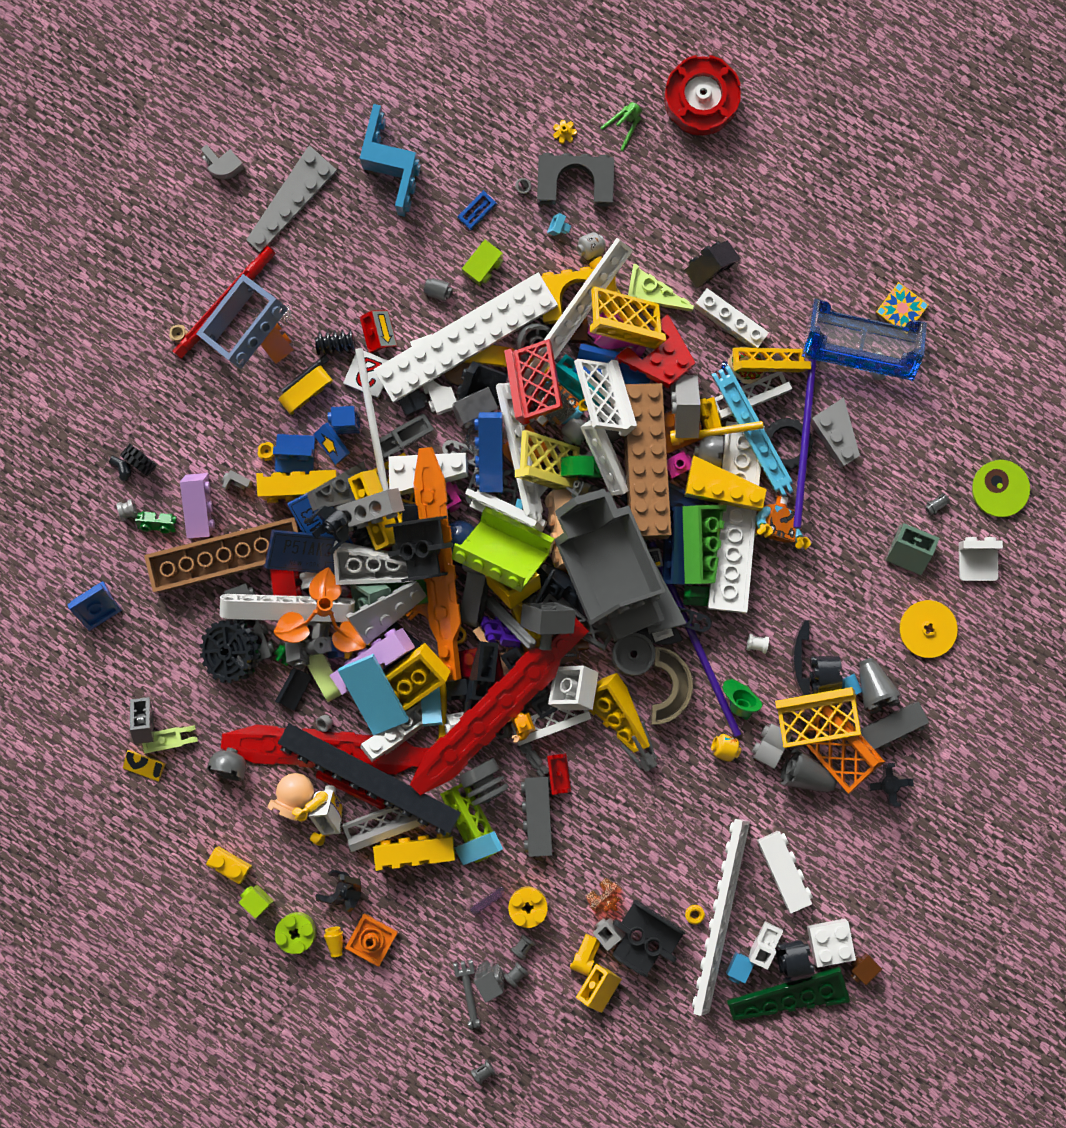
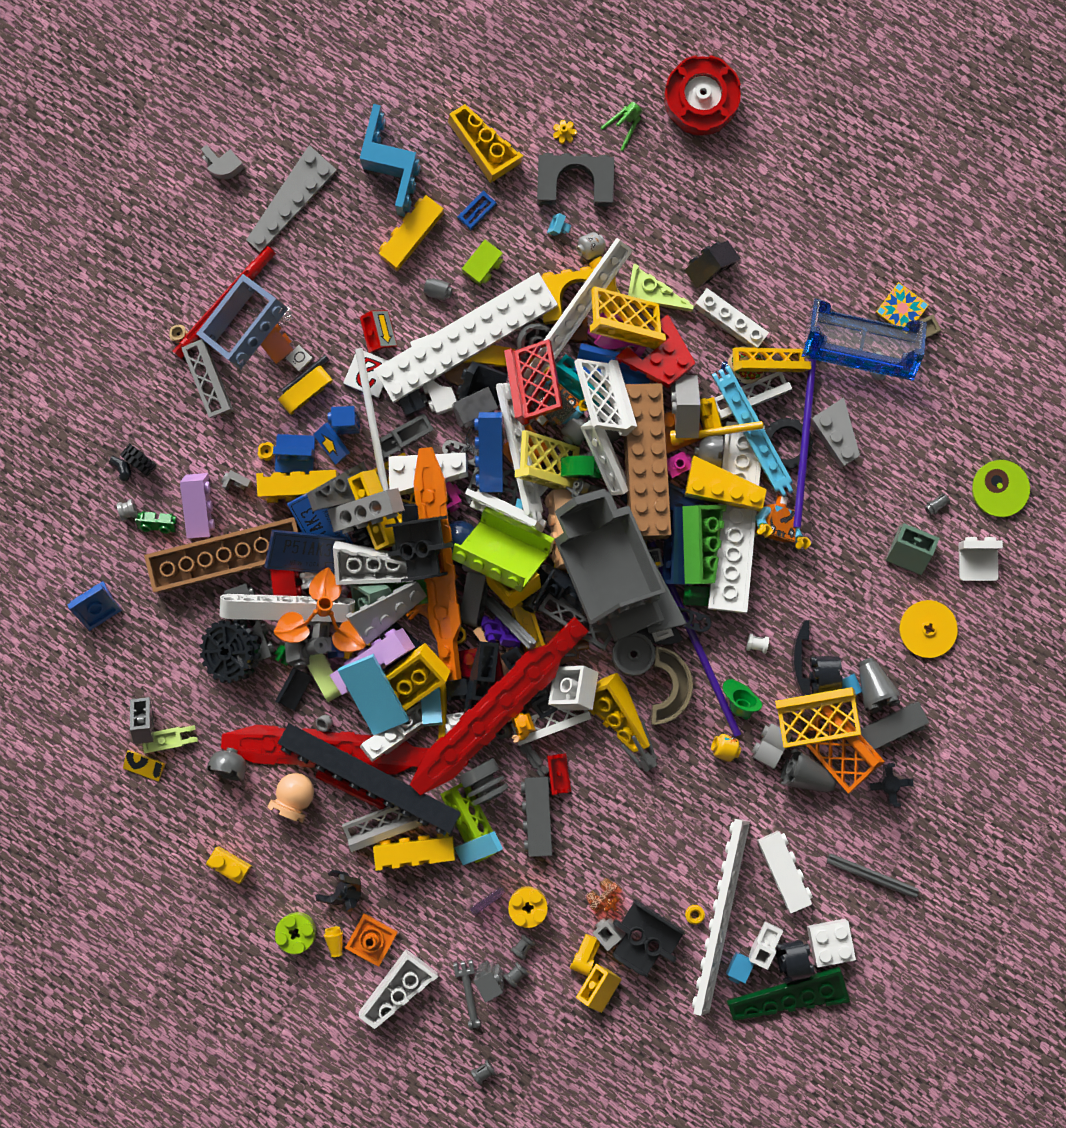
(214, 376): none -> light grey fence
(255, 900): lime brick -> none
(299, 358): none -> white tile
(325, 813): torso -> none
(333, 523): black piece -> none
(334, 342): black piece -> none
(400, 984): none -> white wedge
(411, 232): none -> yellow brick
(487, 148): none -> yellow wedge
(525, 182): light grey hinge -> none
(547, 620): dark grey brick -> none
(864, 969): reddish brown brick -> none
(872, 875): none -> dark grey axle
(932, 326): none -> dark tan tile

